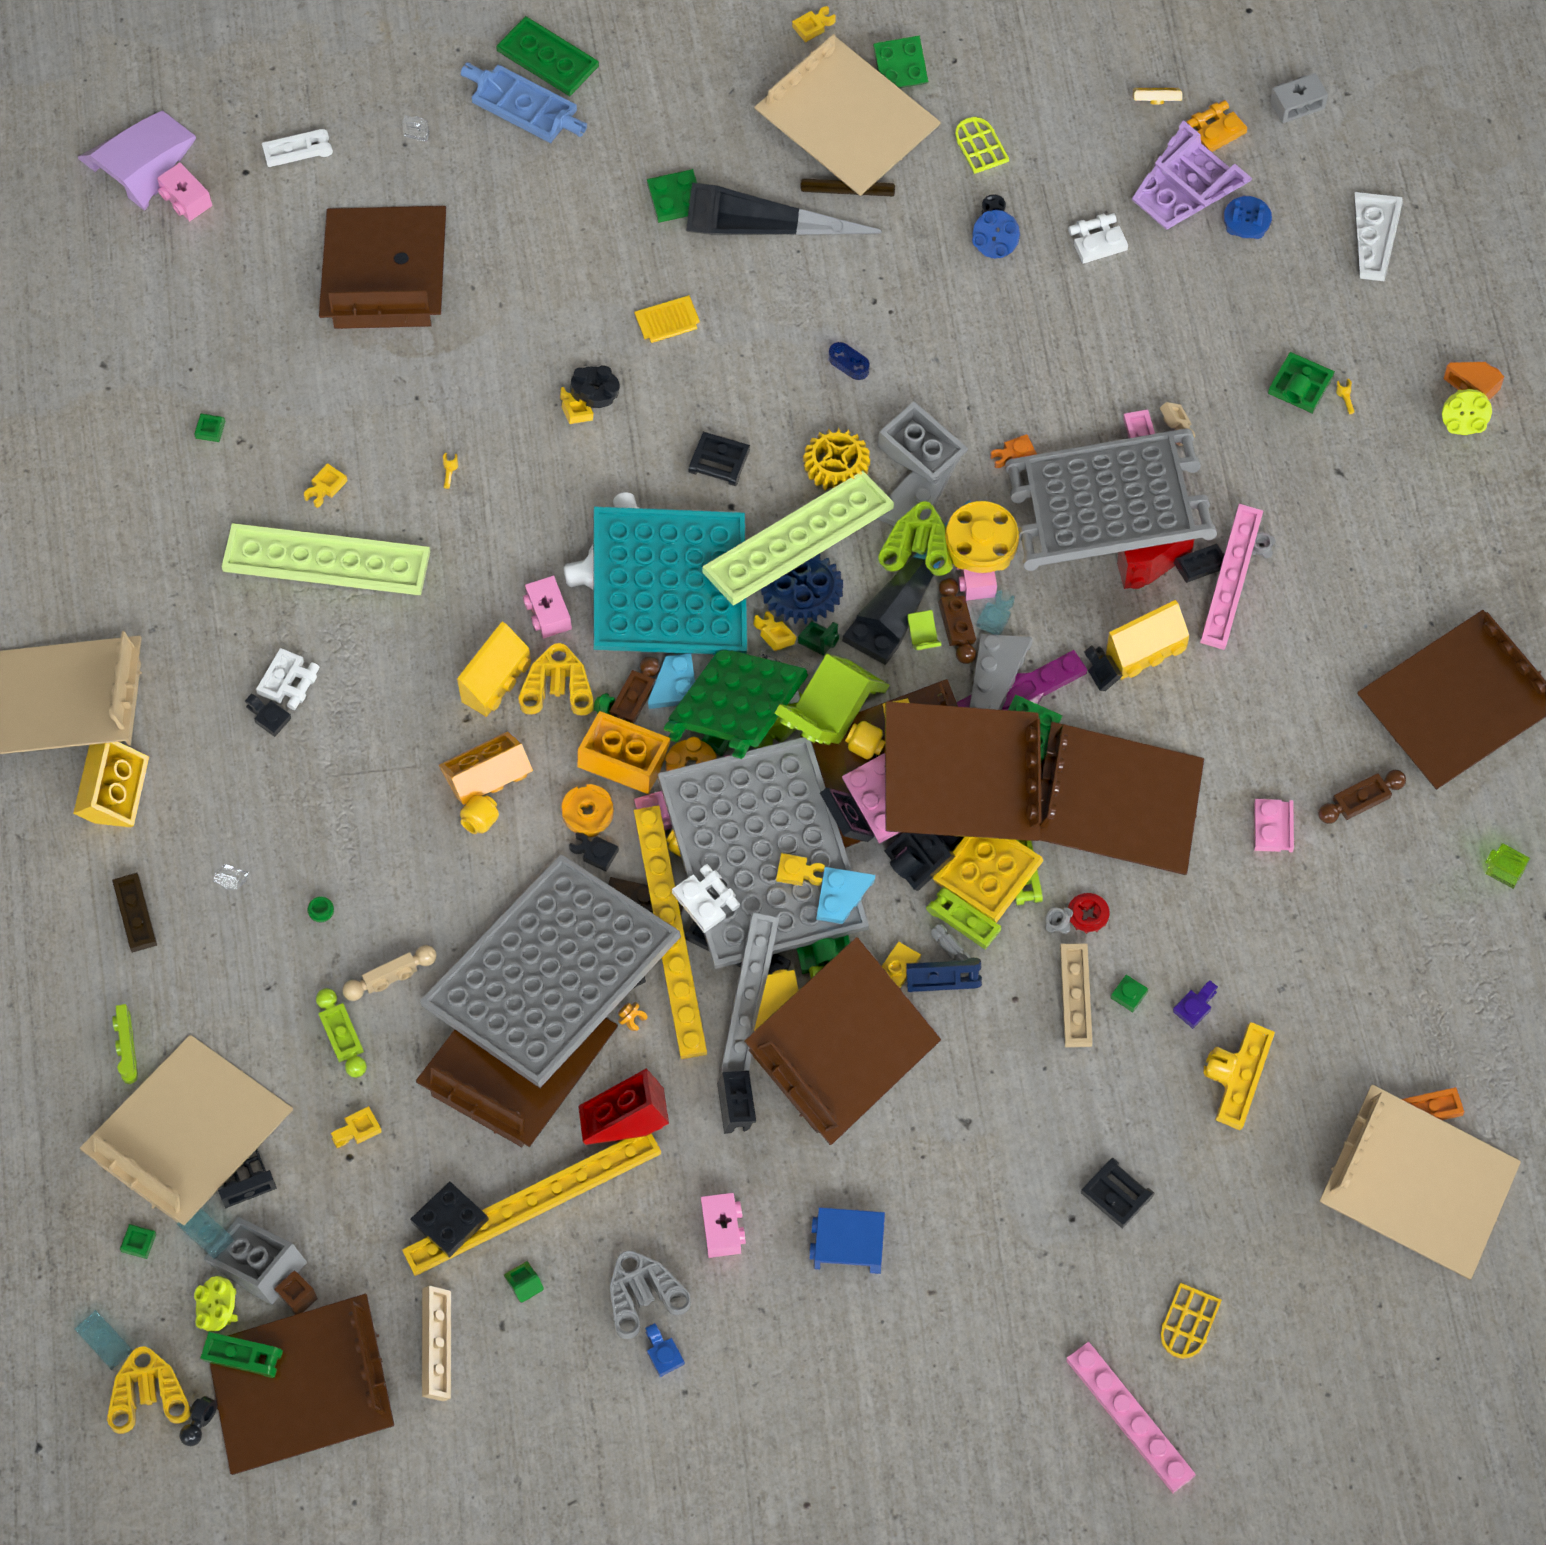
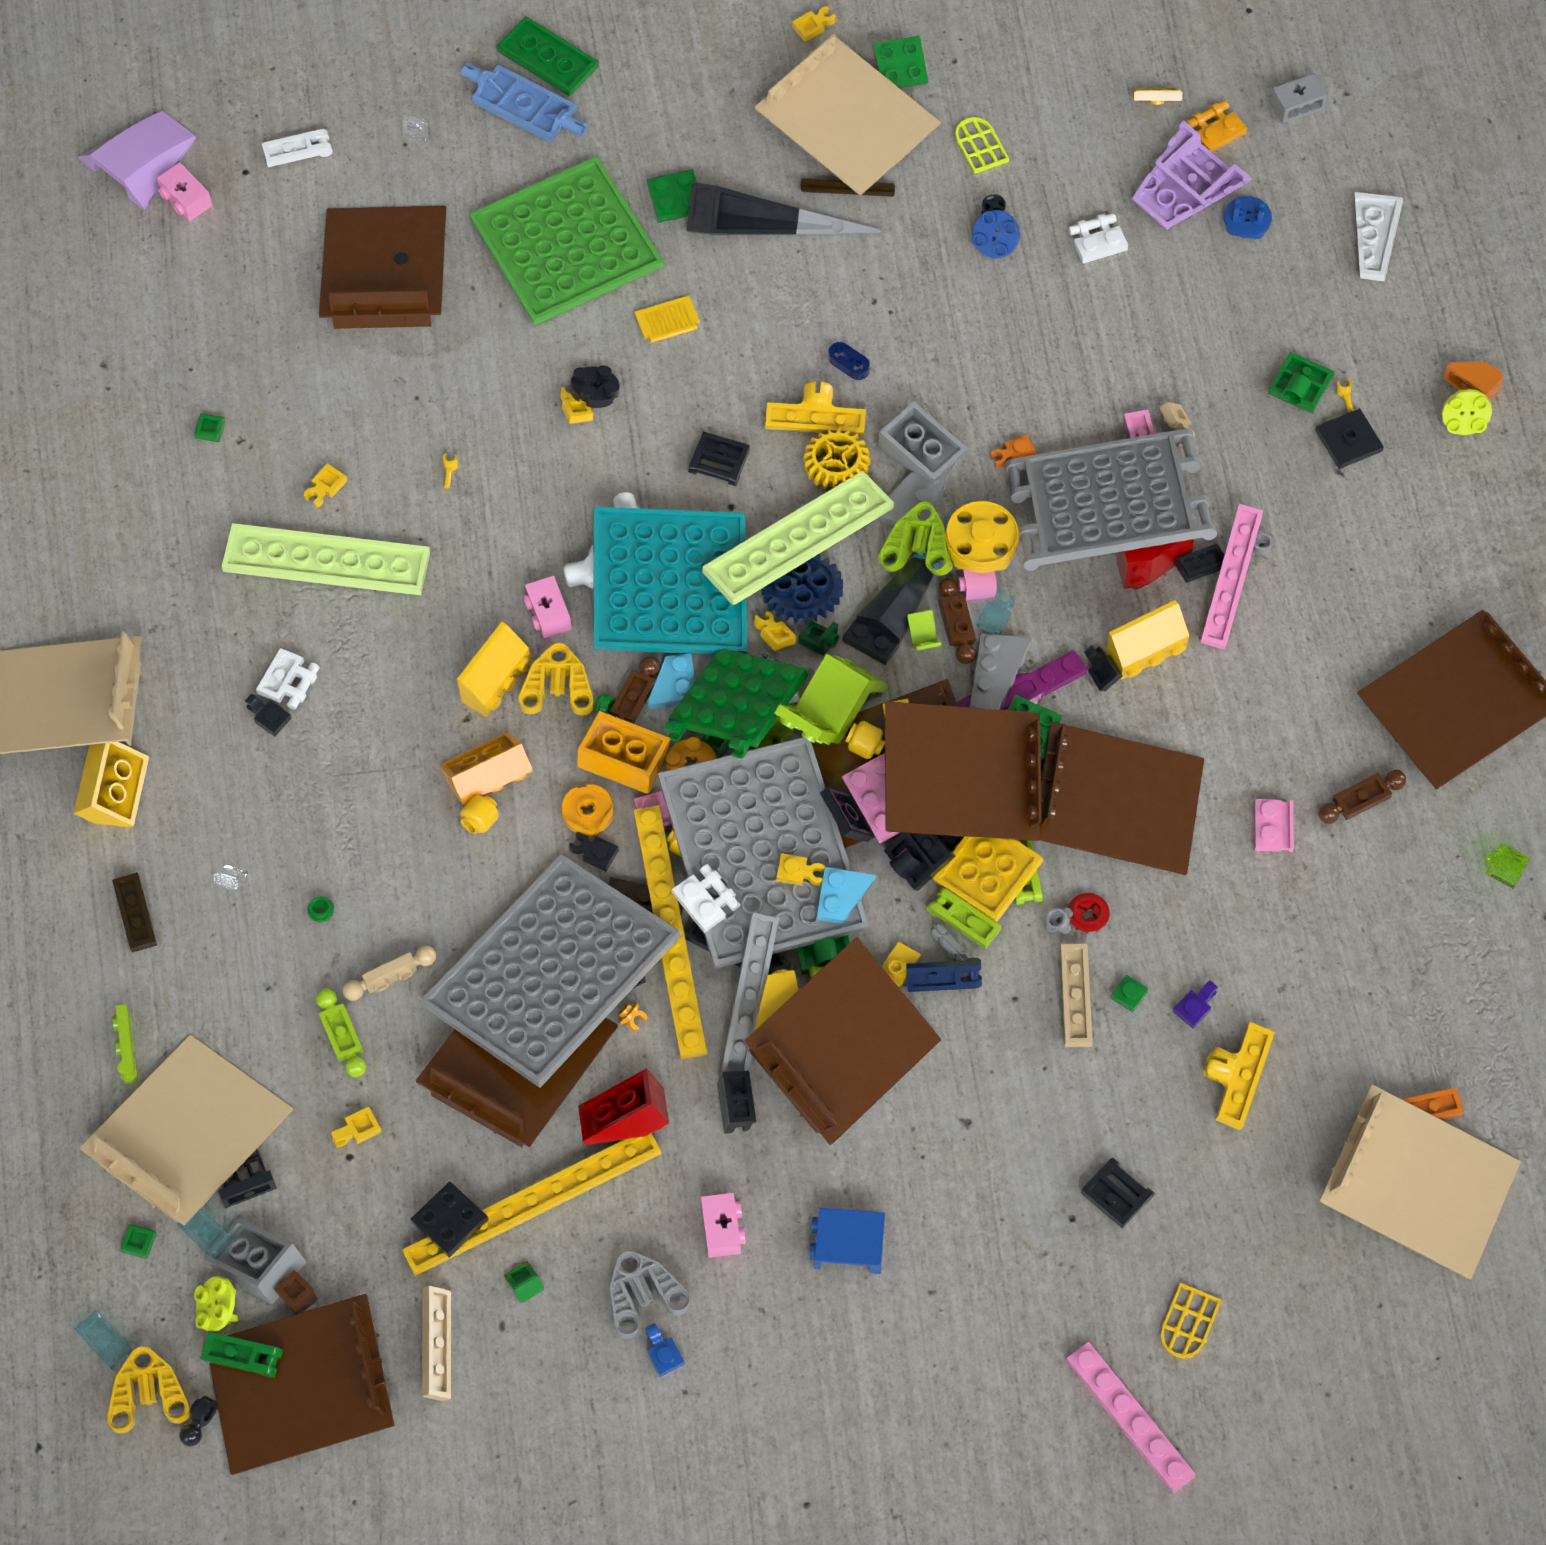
(566, 240): none -> bright green plate
(815, 413): none -> yellow plate
(1349, 438): none -> black plate

